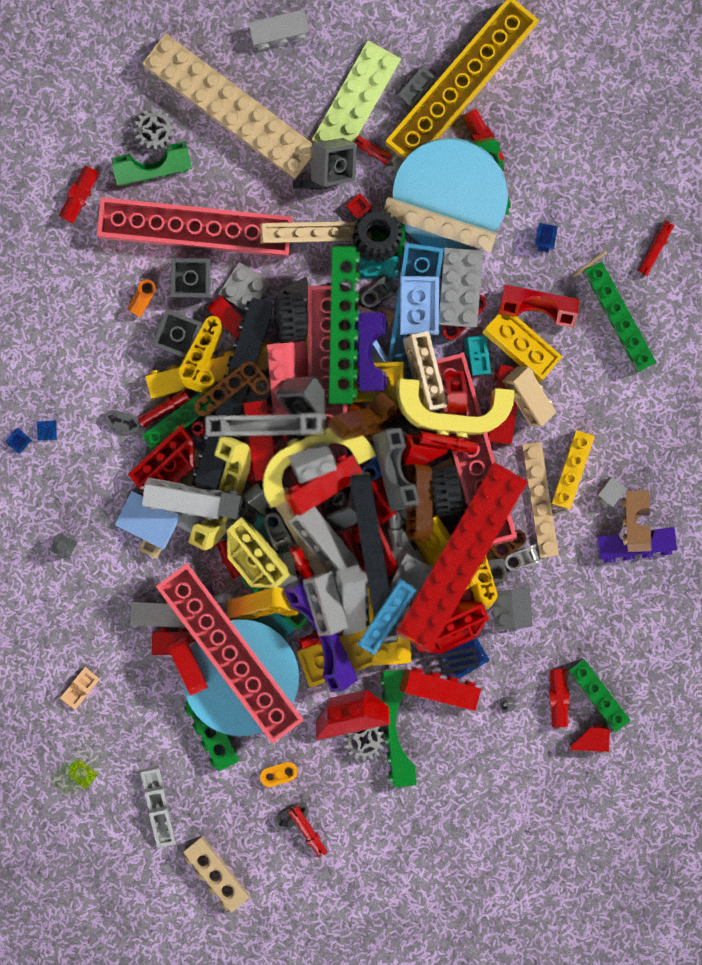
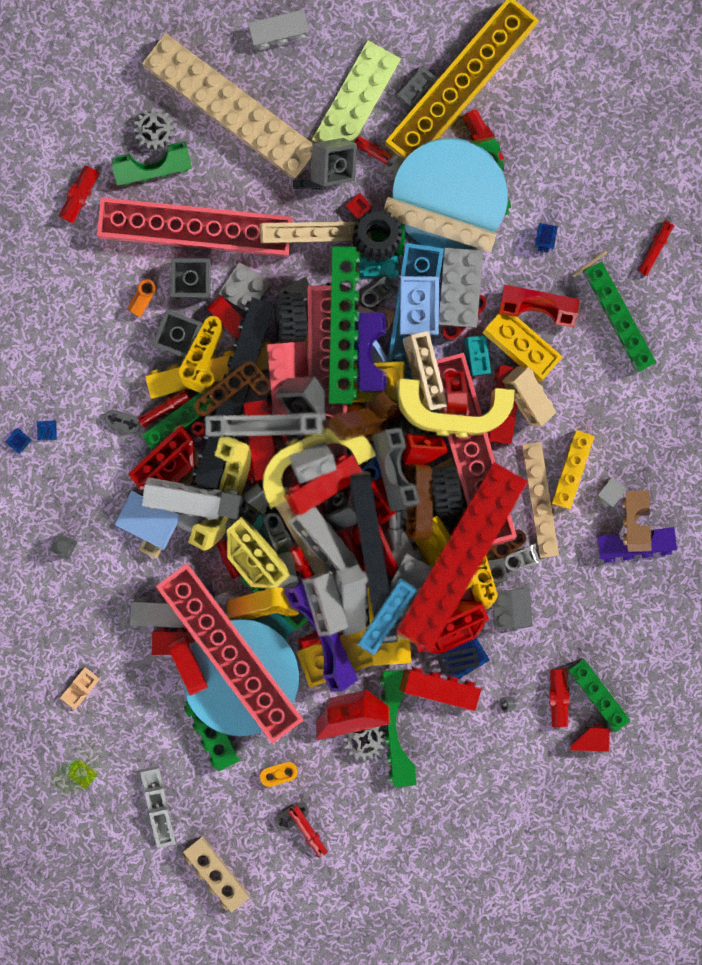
(455, 444): red pin -> none

